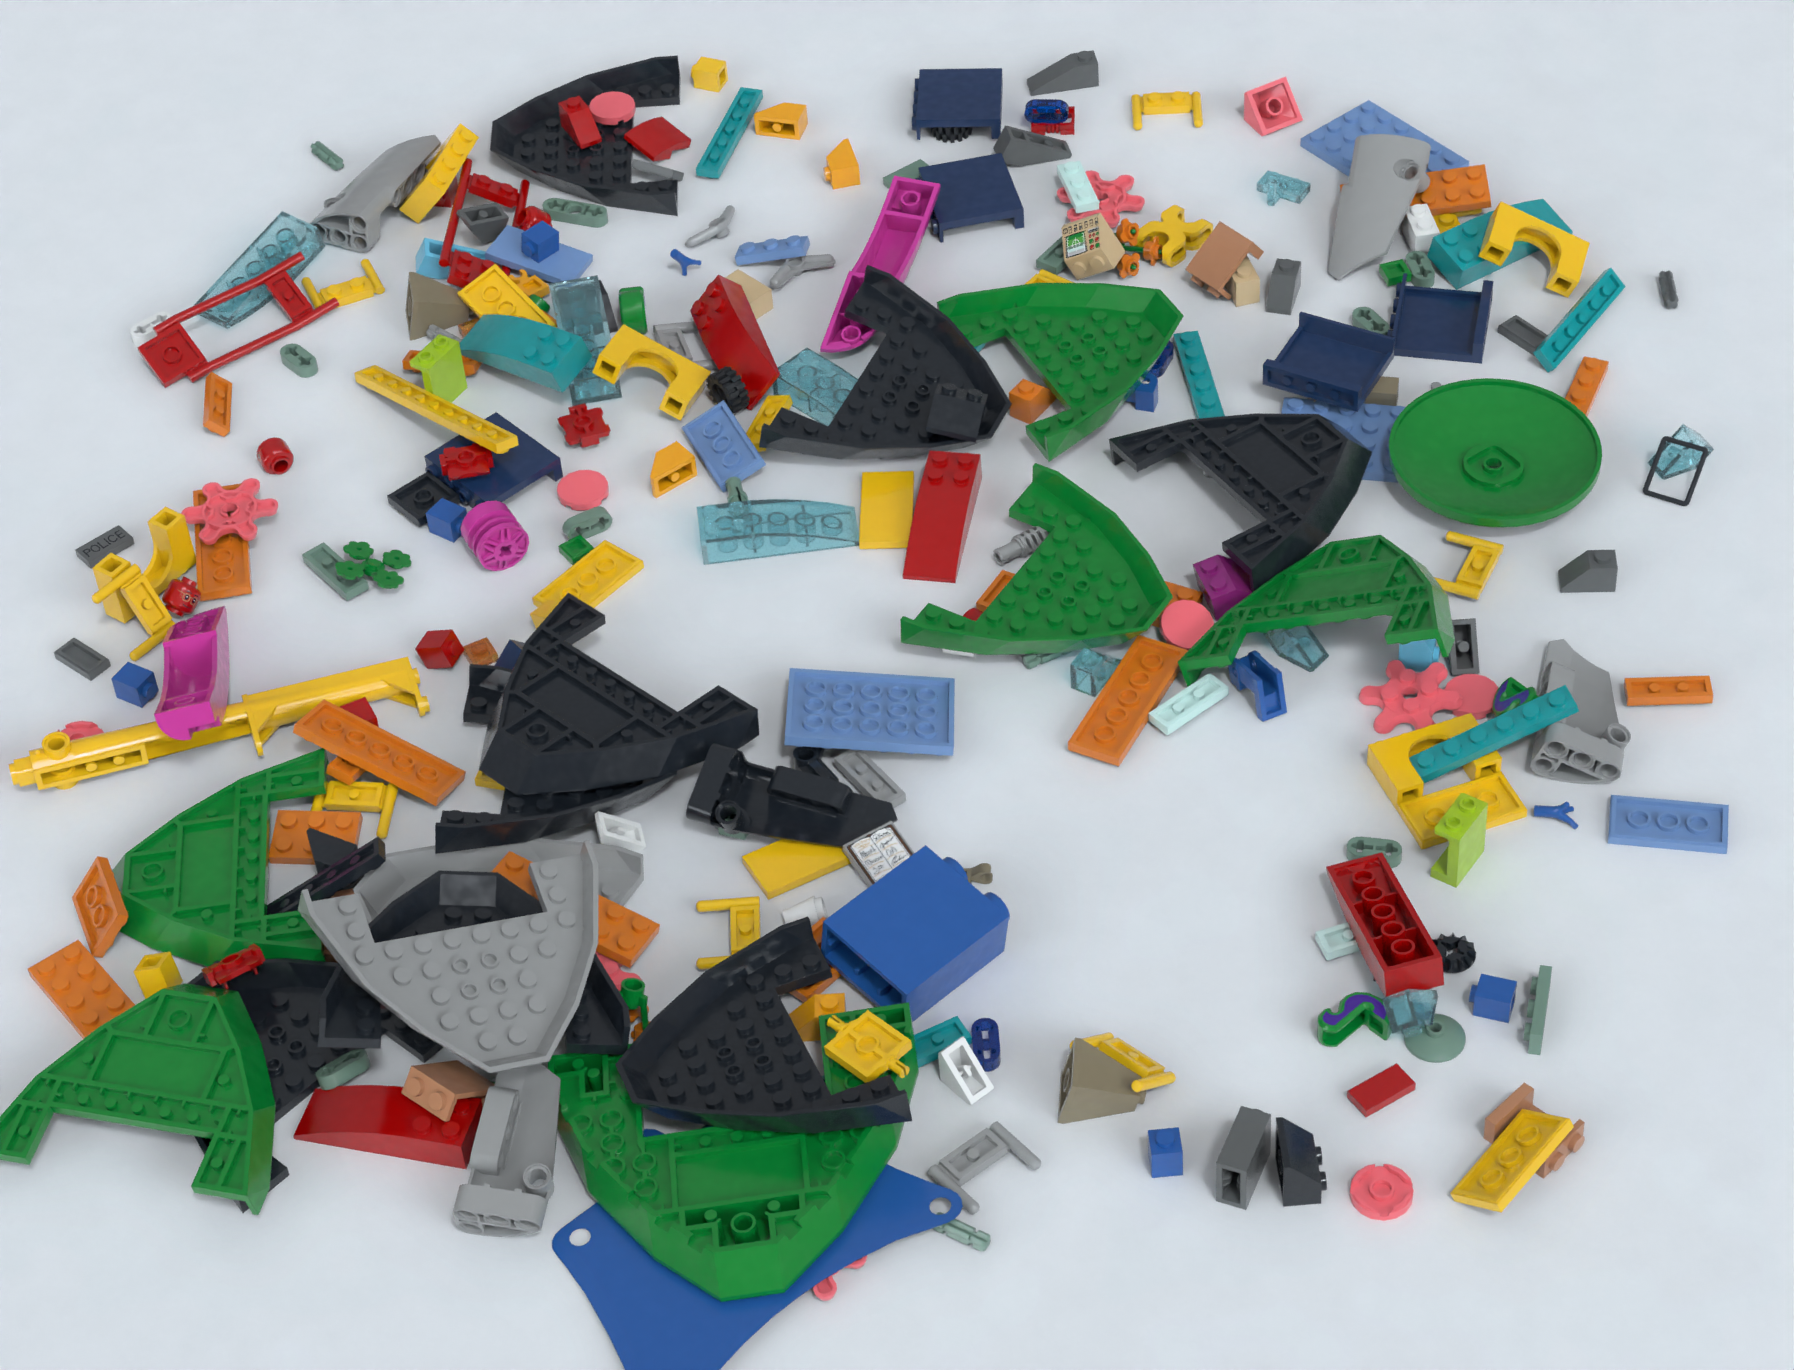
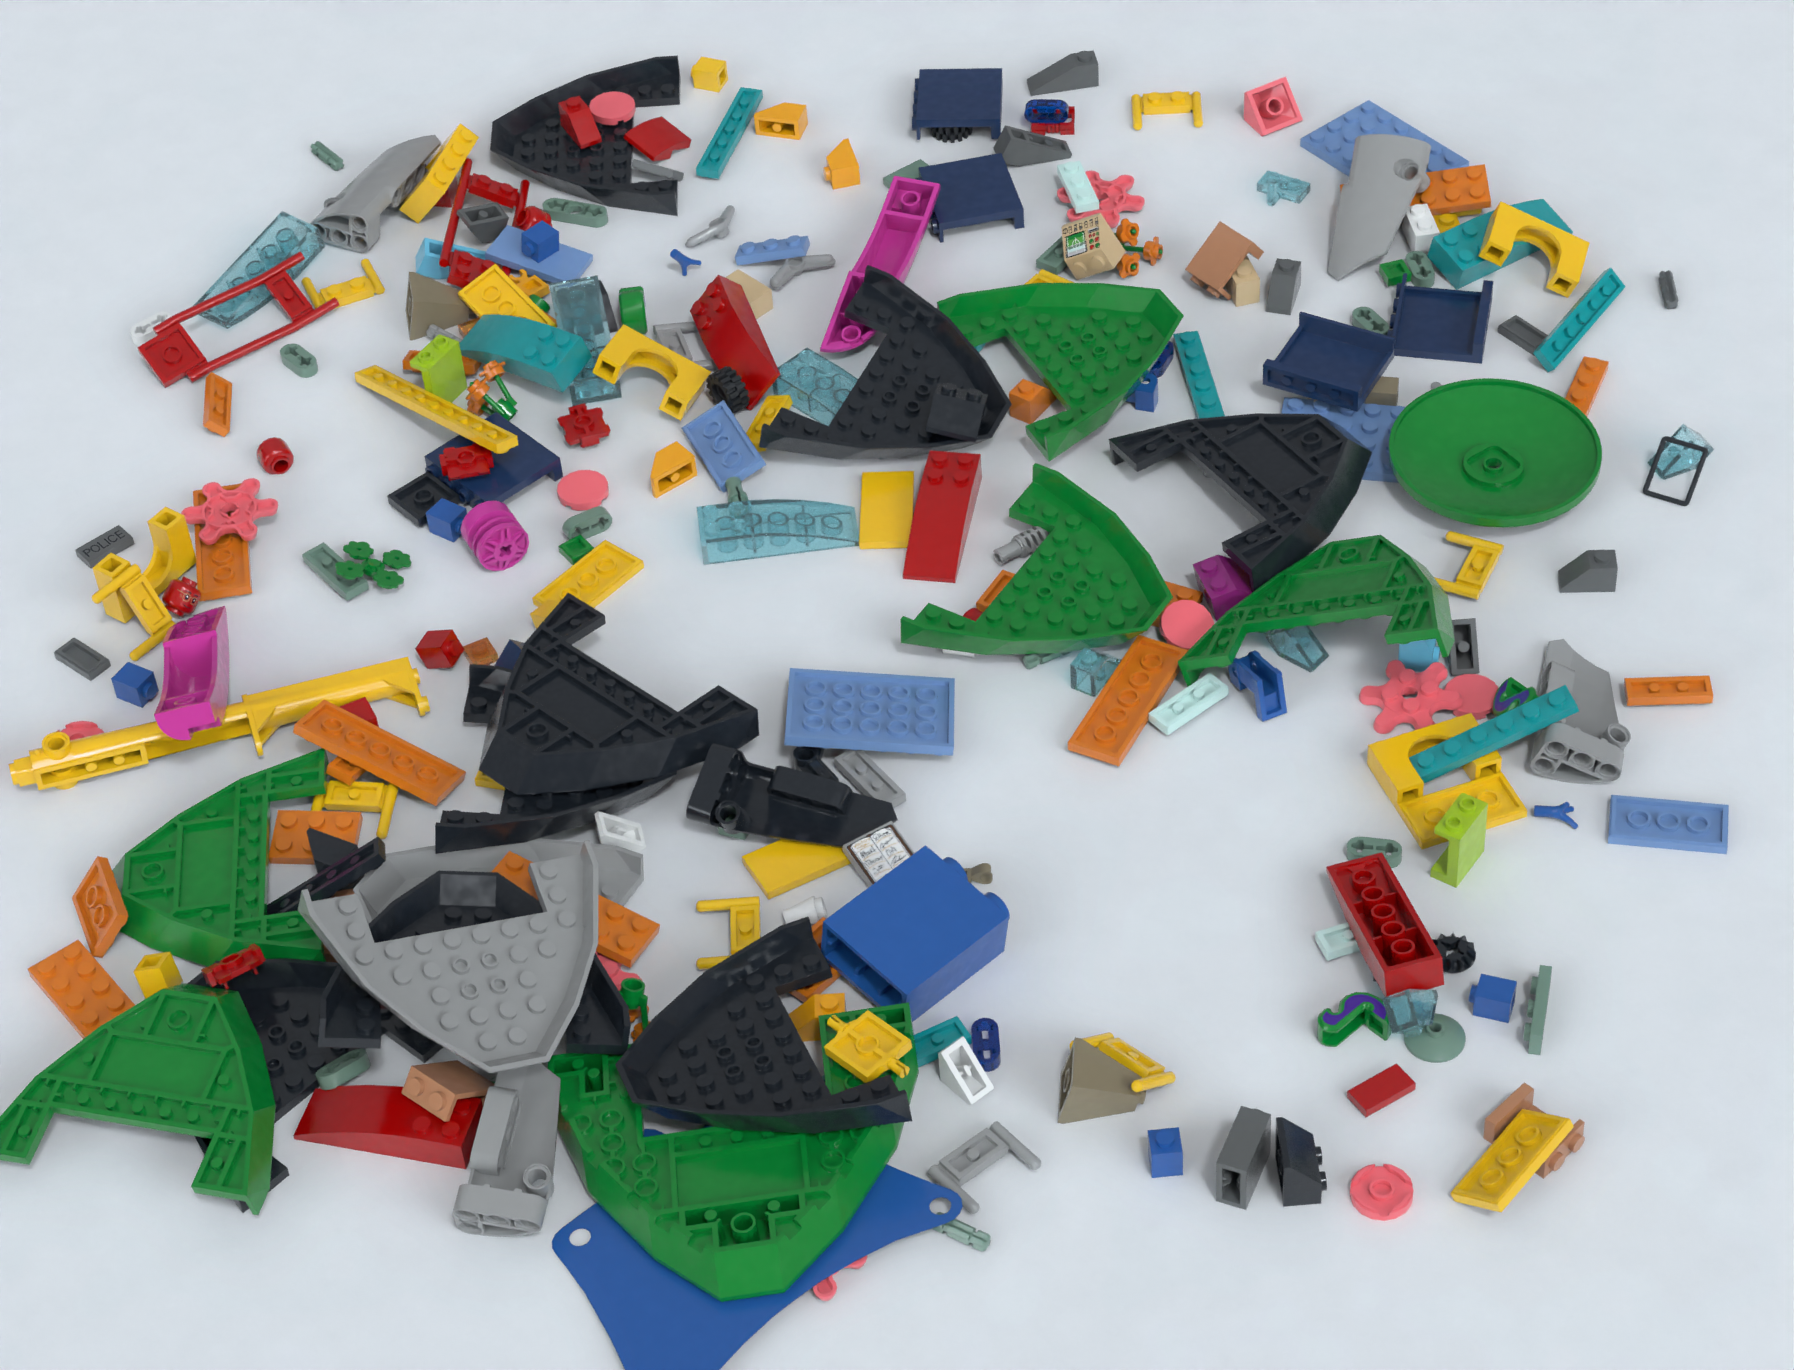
(479, 400): none -> plant
(1175, 234): yellow piece -> none

